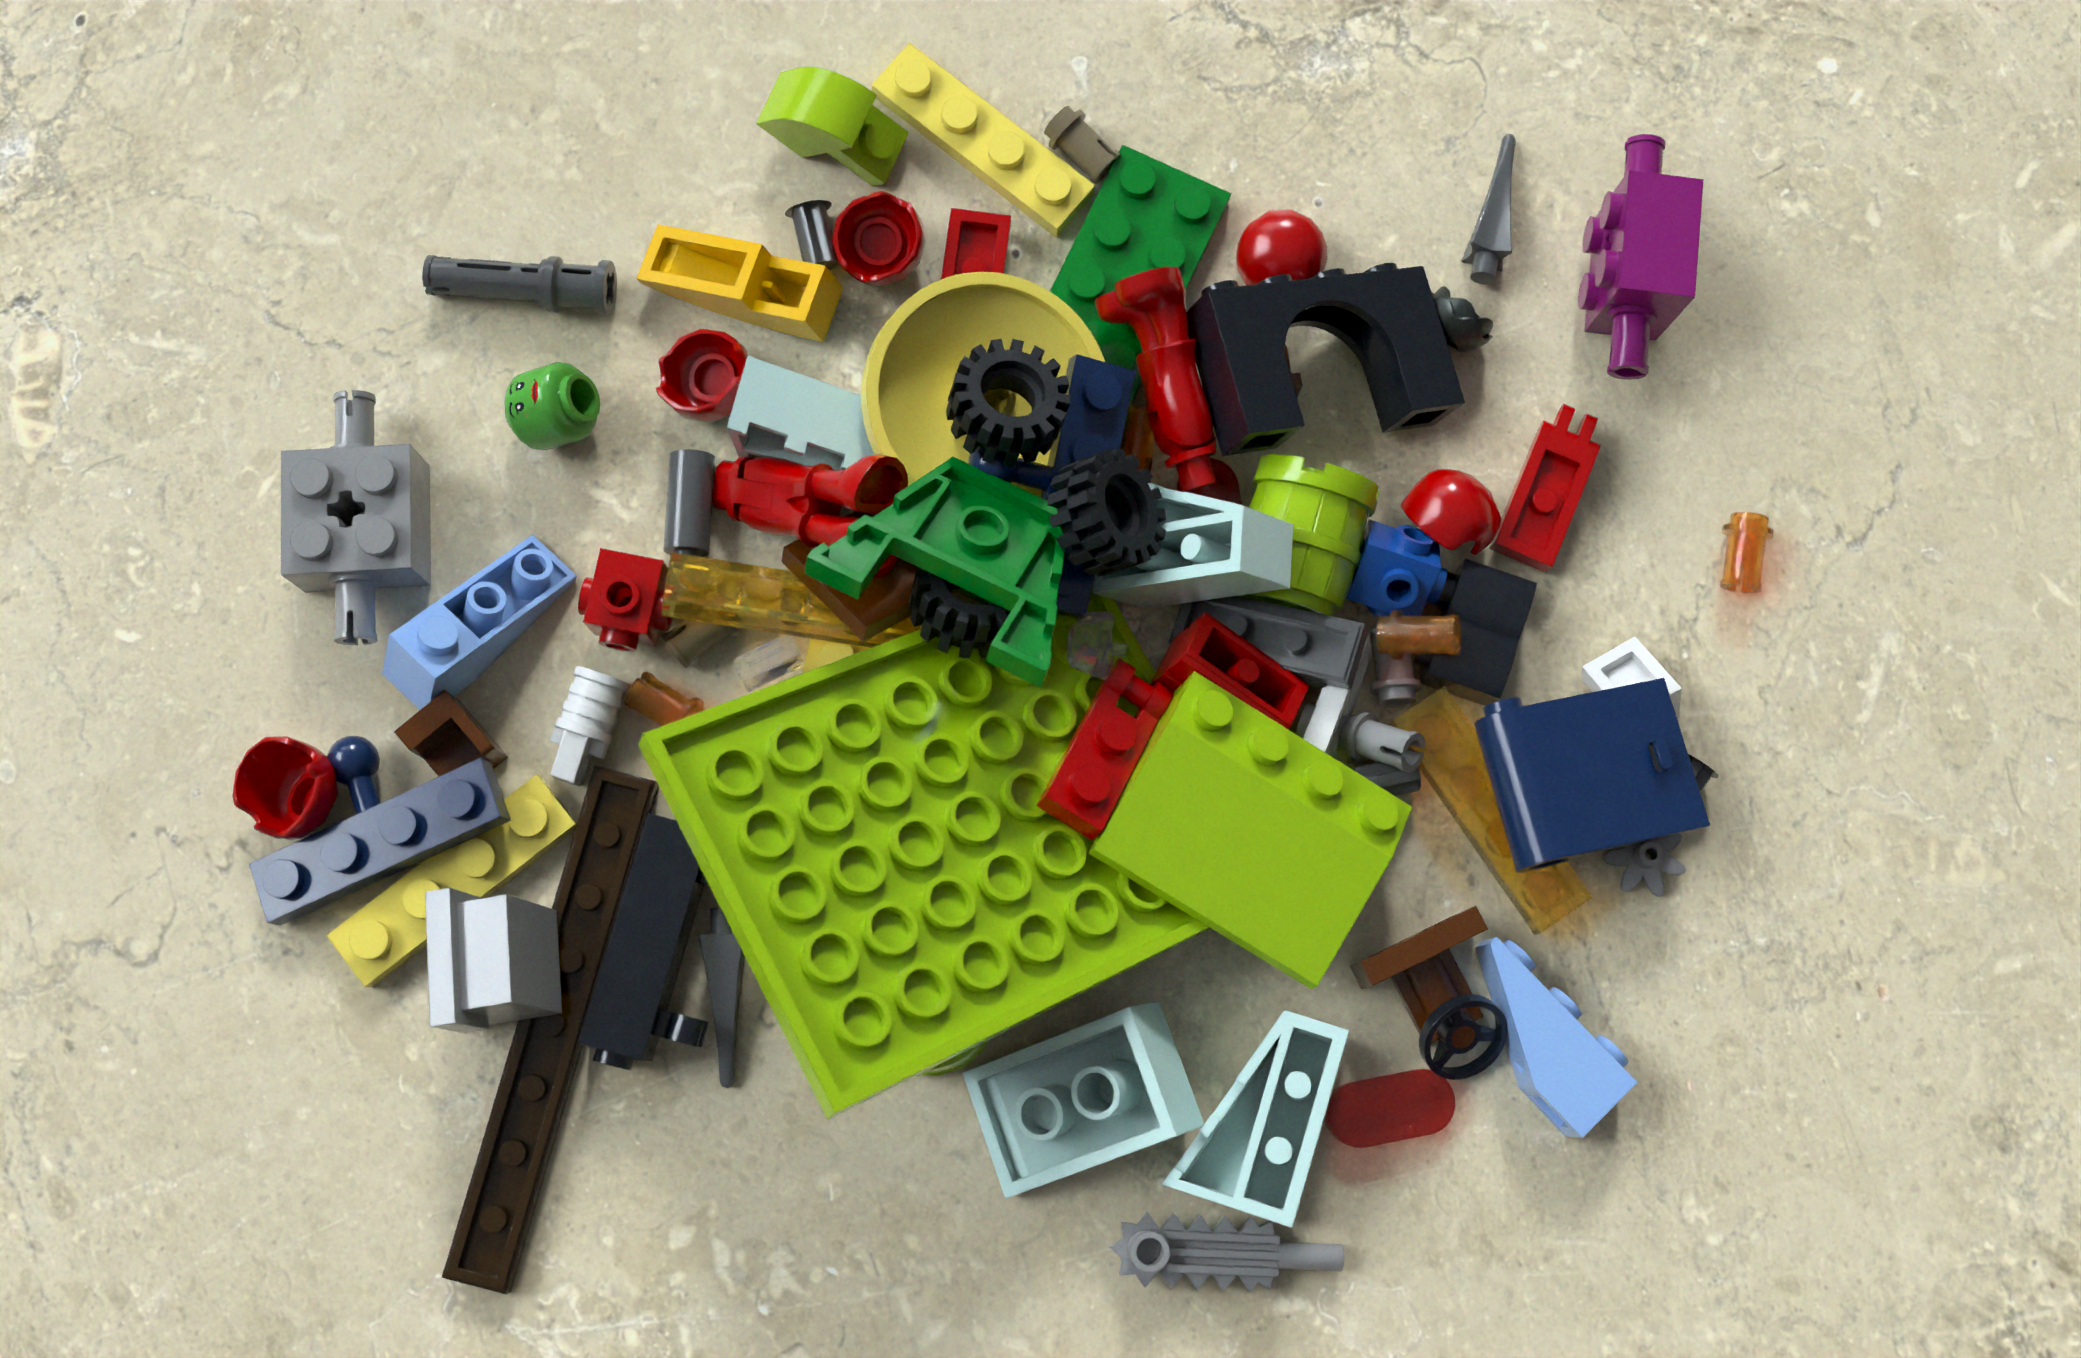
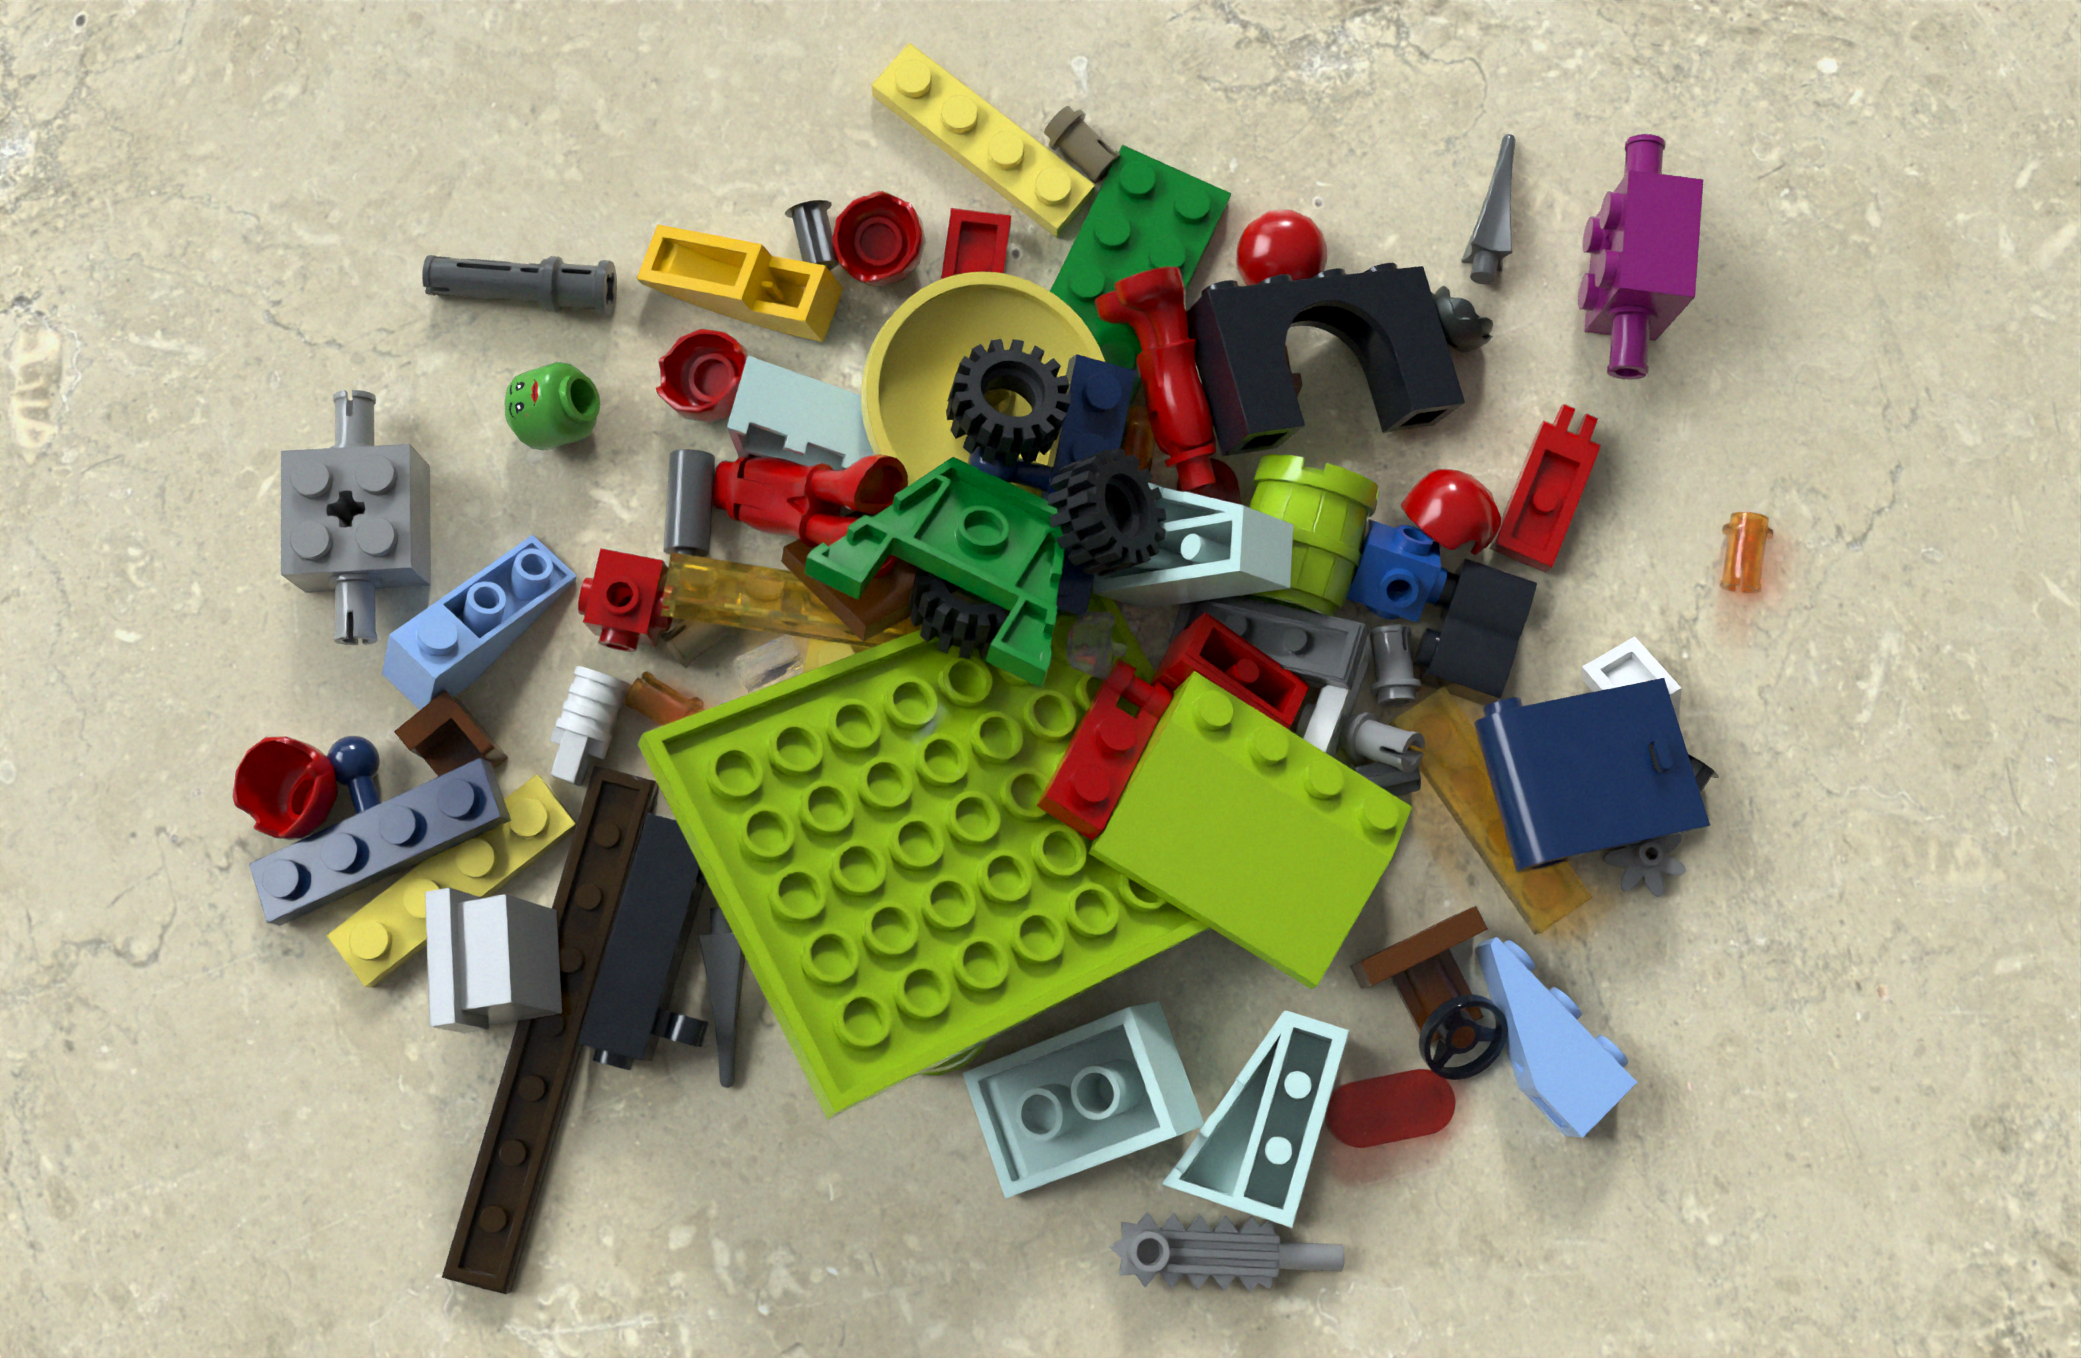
(832, 114): lime brick -> none
(1418, 635): clear orange pin -> none

